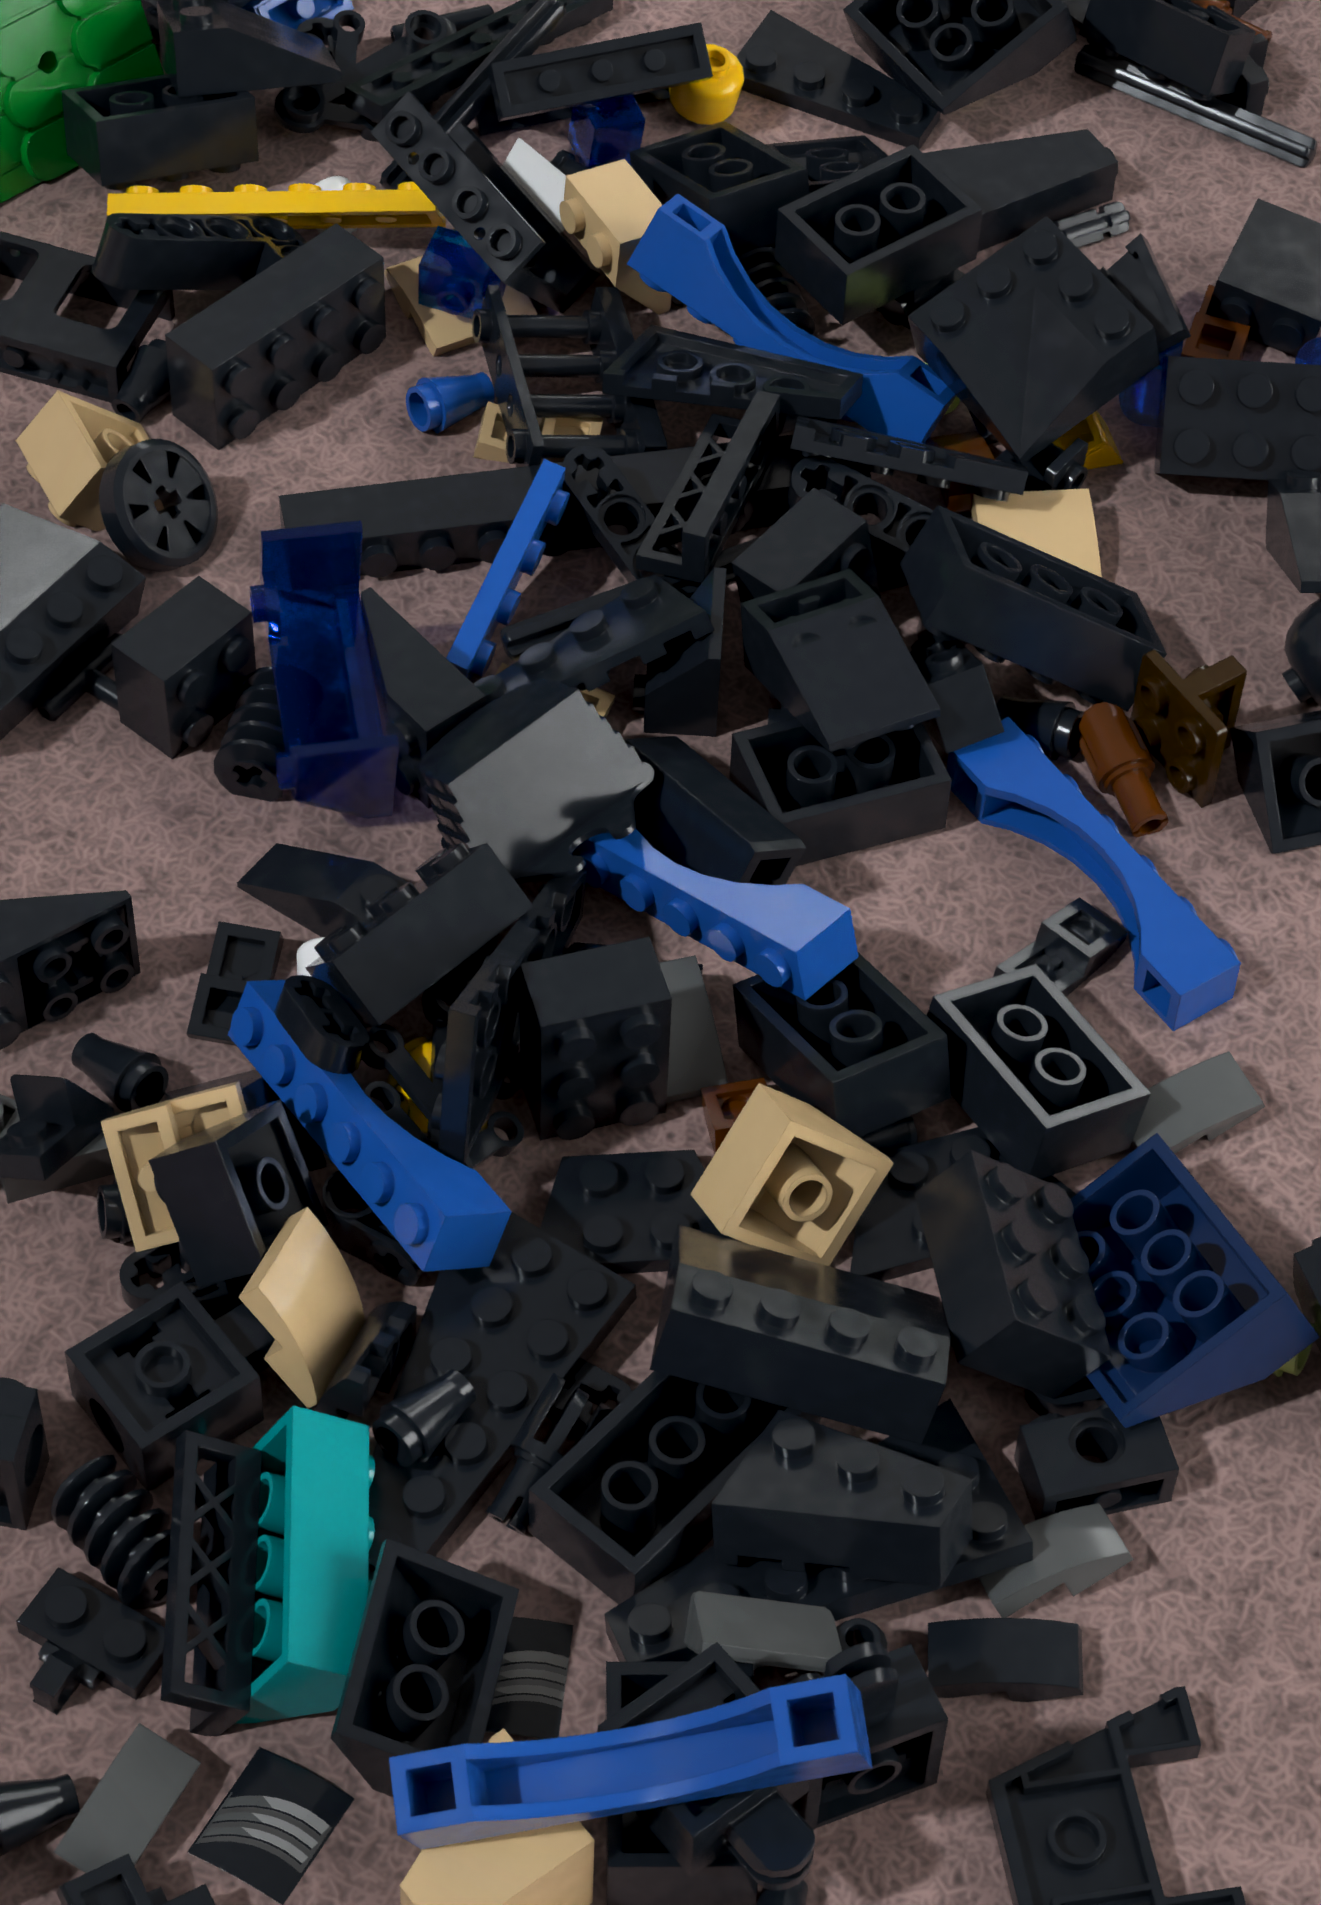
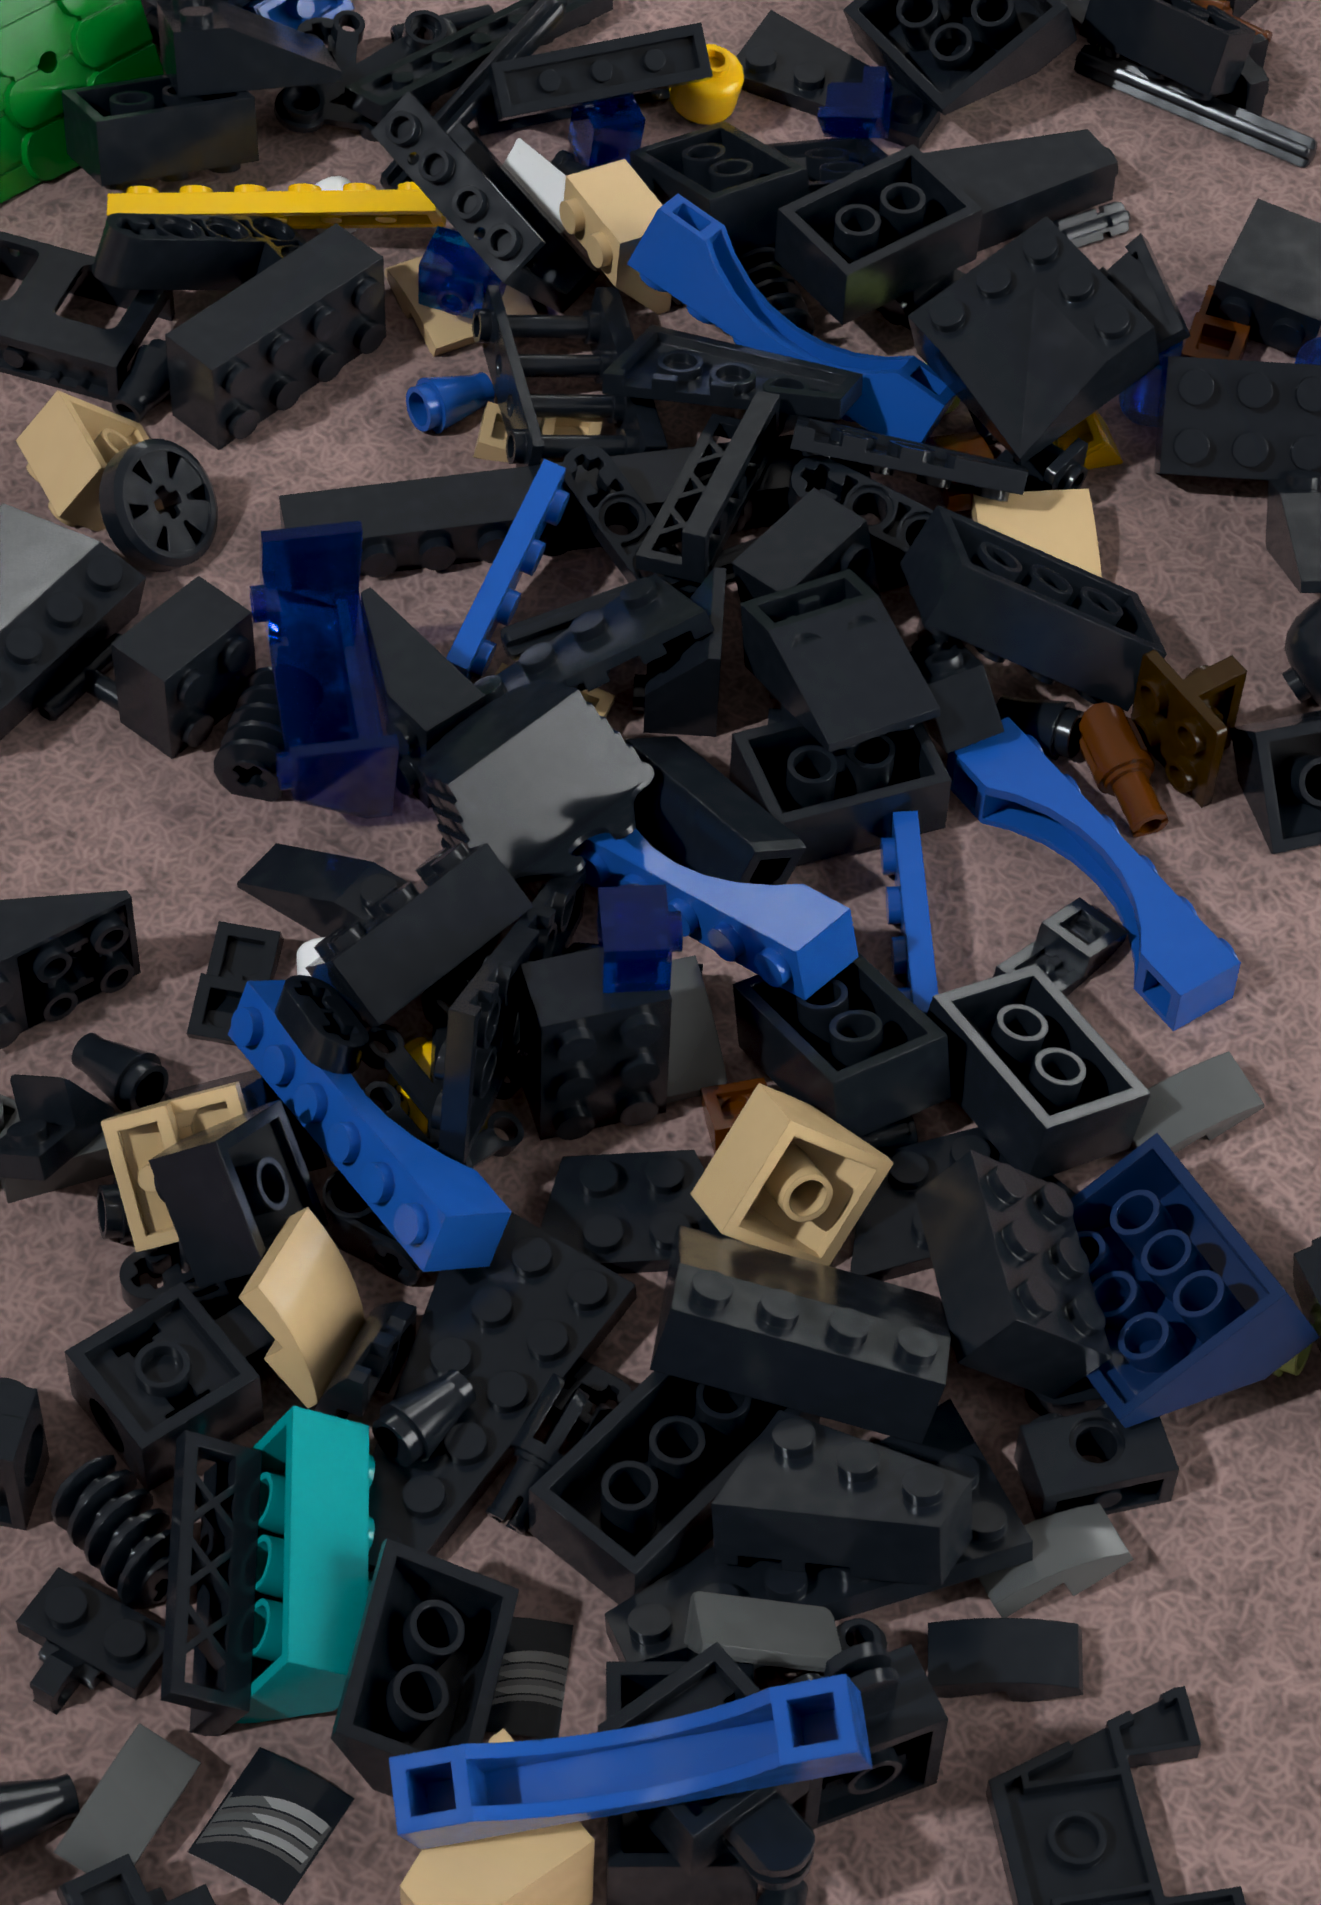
(636, 938): none -> clear blue brick
(858, 108): none -> clear blue panel
(908, 907): none -> blue plate

